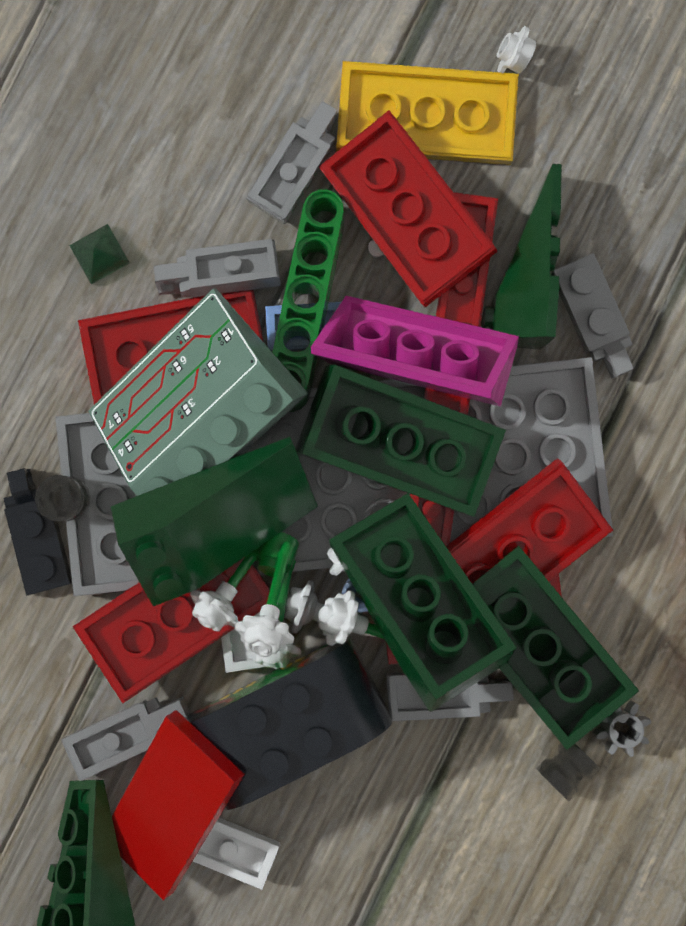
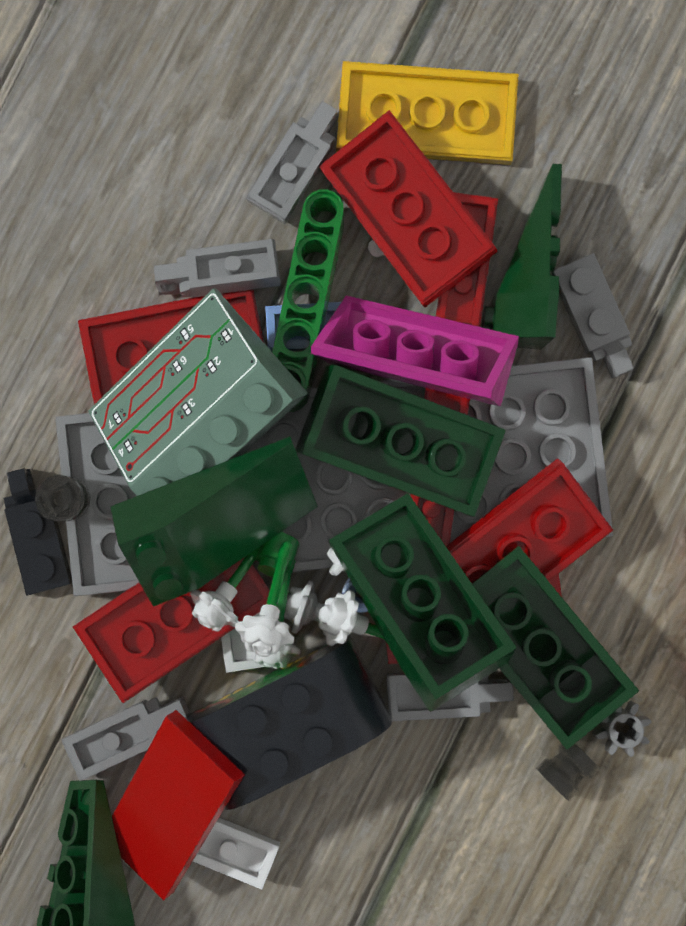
(99, 254): clear green slope -> none
(516, 51): white plate -> none

